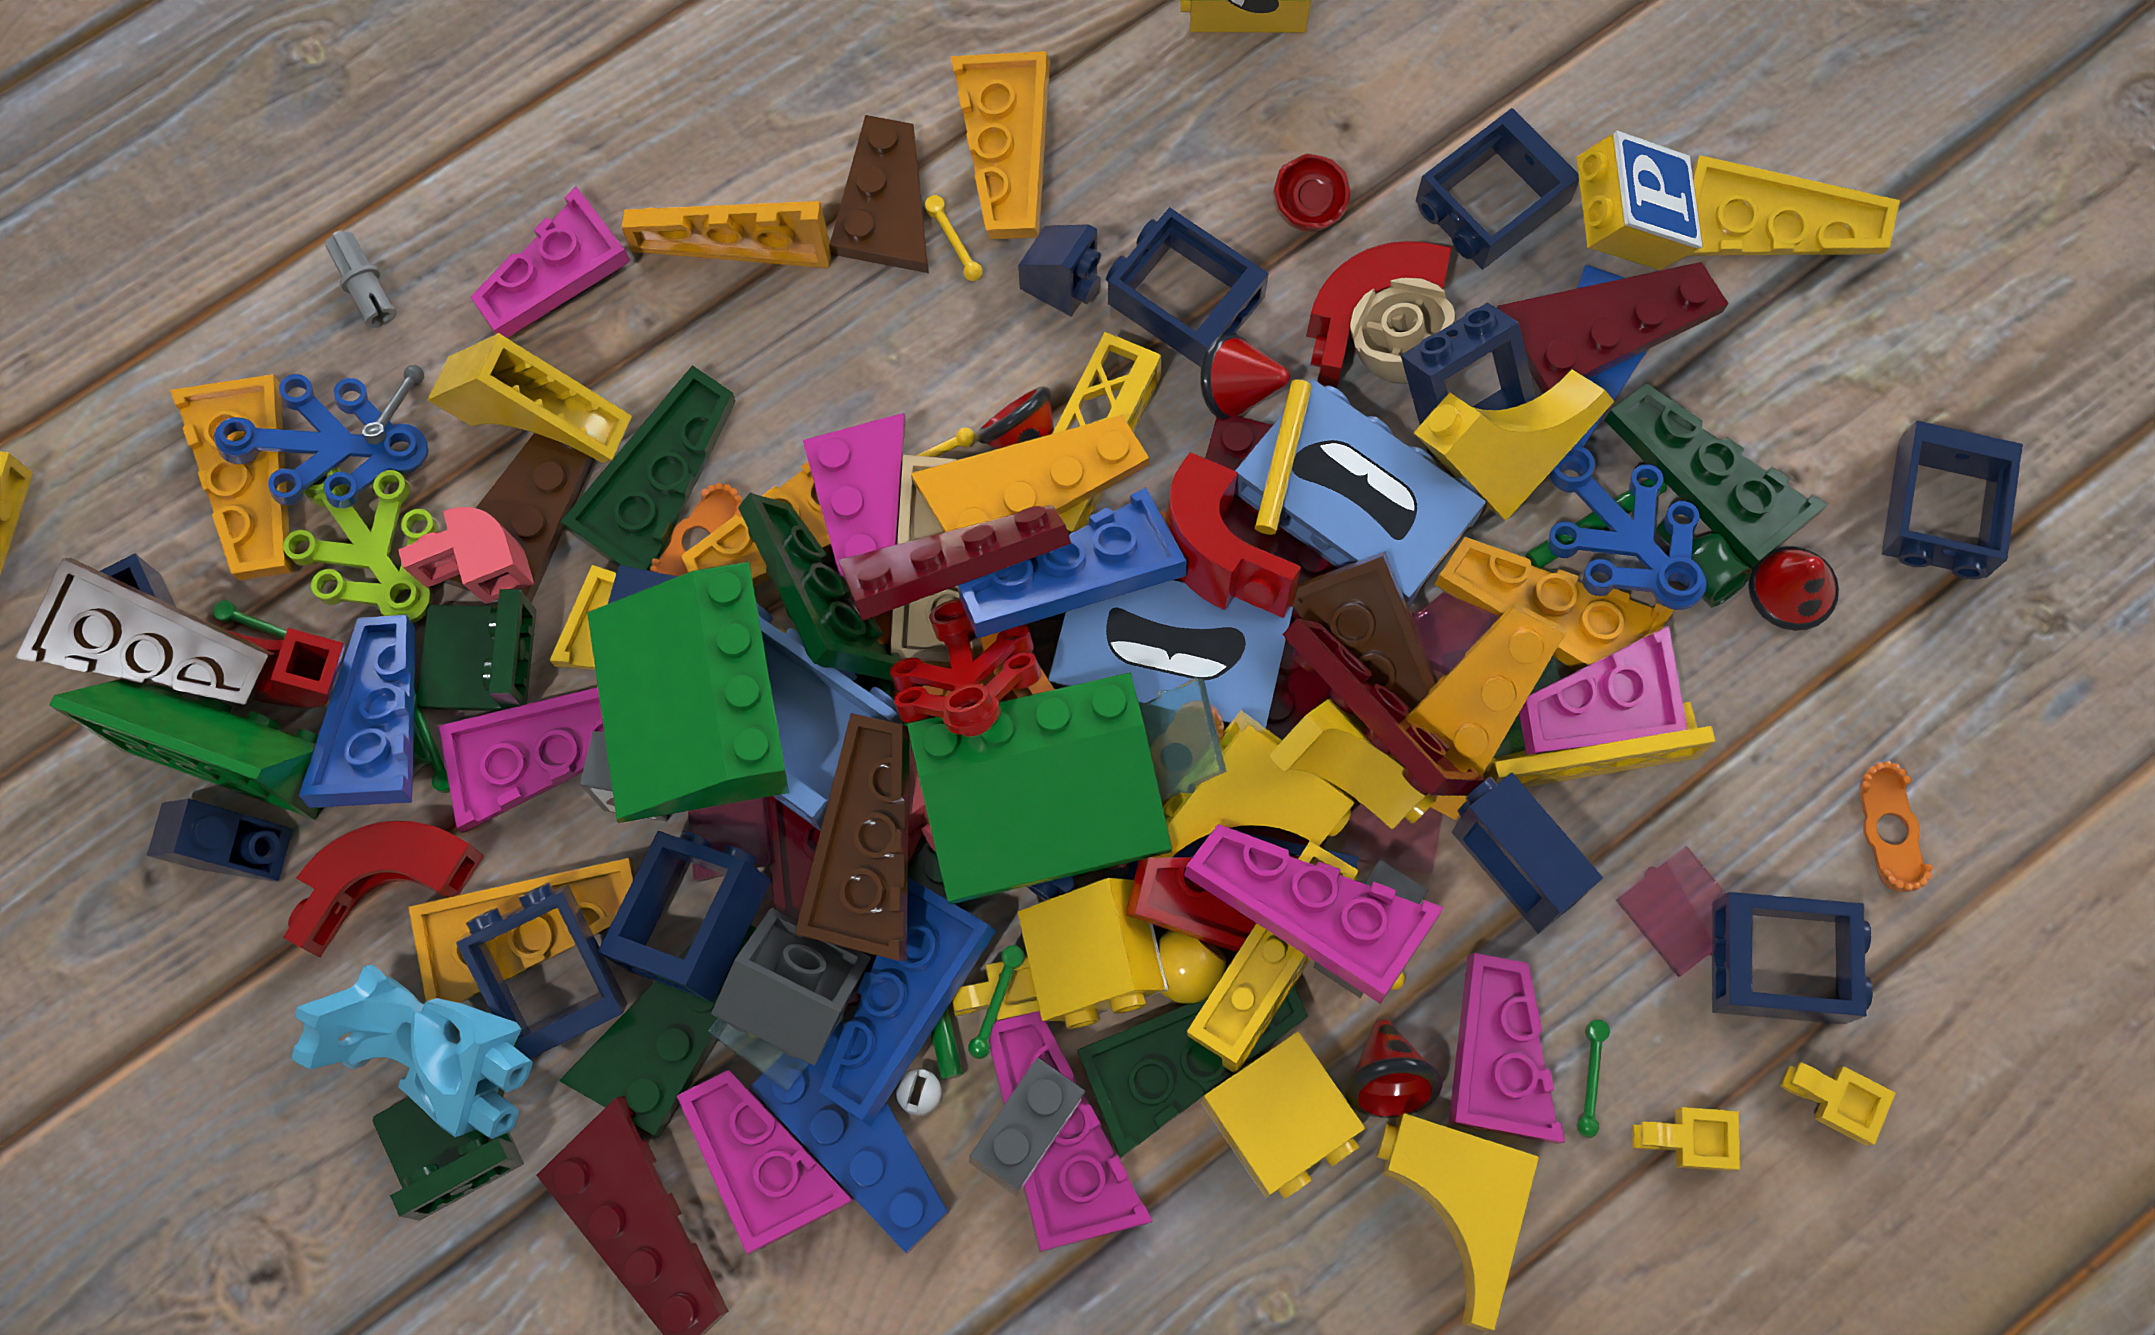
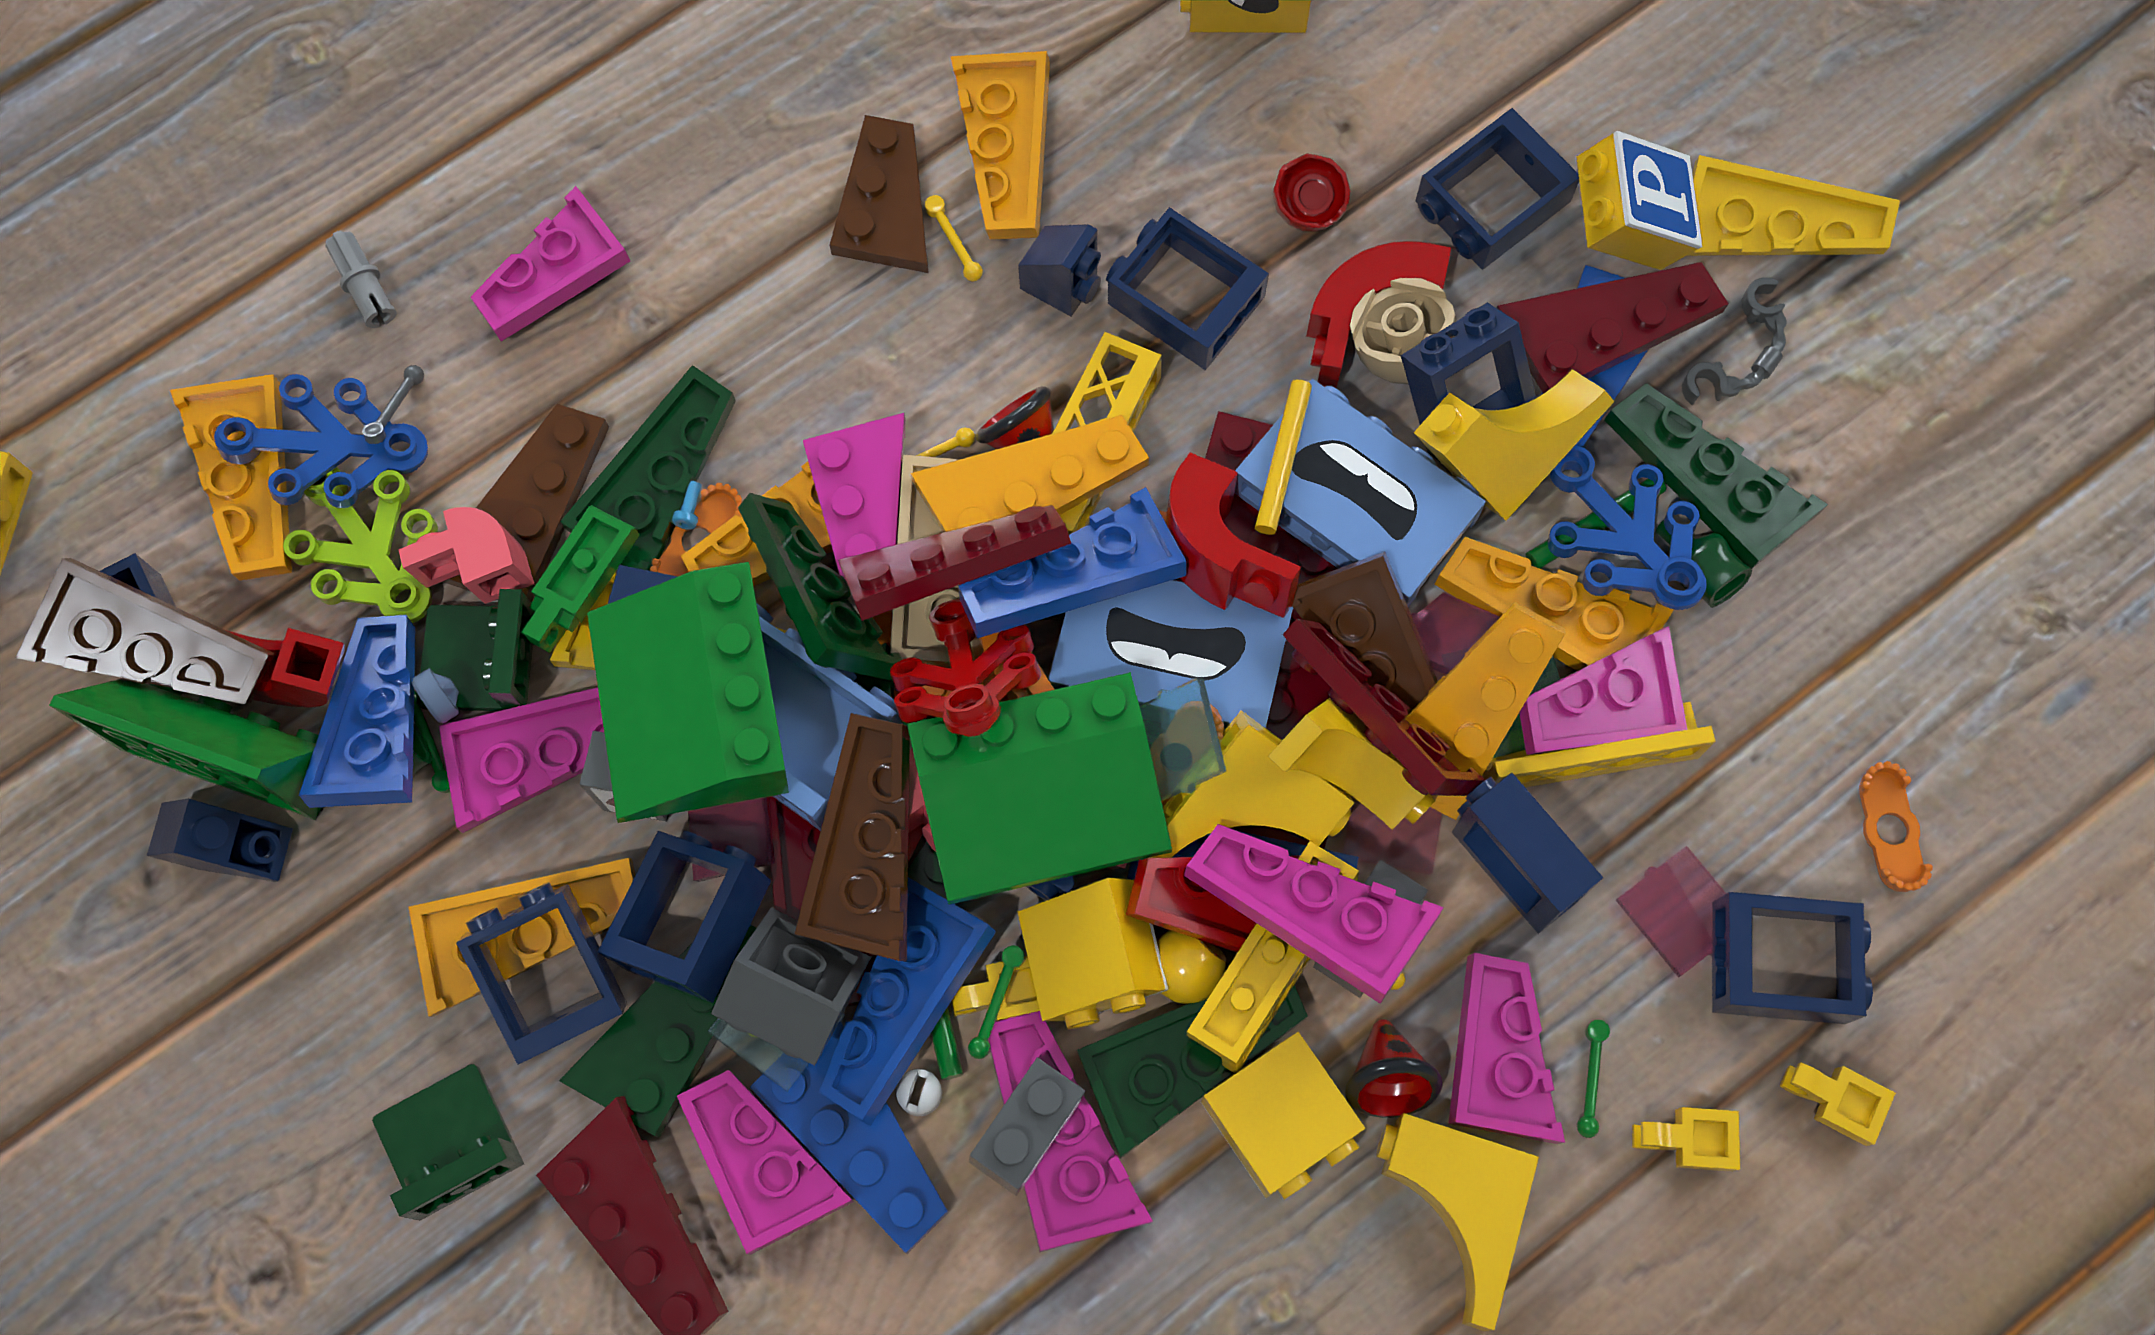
(228, 612): green hinge -> none
(370, 859): red arch -> none
(437, 694): none -> sand blue tile
(448, 1075): medium azure hips -> none
(516, 389): yellow arch -> none
(577, 576): none -> green hinge
(685, 517): none -> dark azure piece
(740, 232): light orange wing -> none
(1238, 376): red hat -> none
(1766, 361): none -> dark grey piece
(1794, 588): red hat -> none
(1961, 454): dark blue window -> none

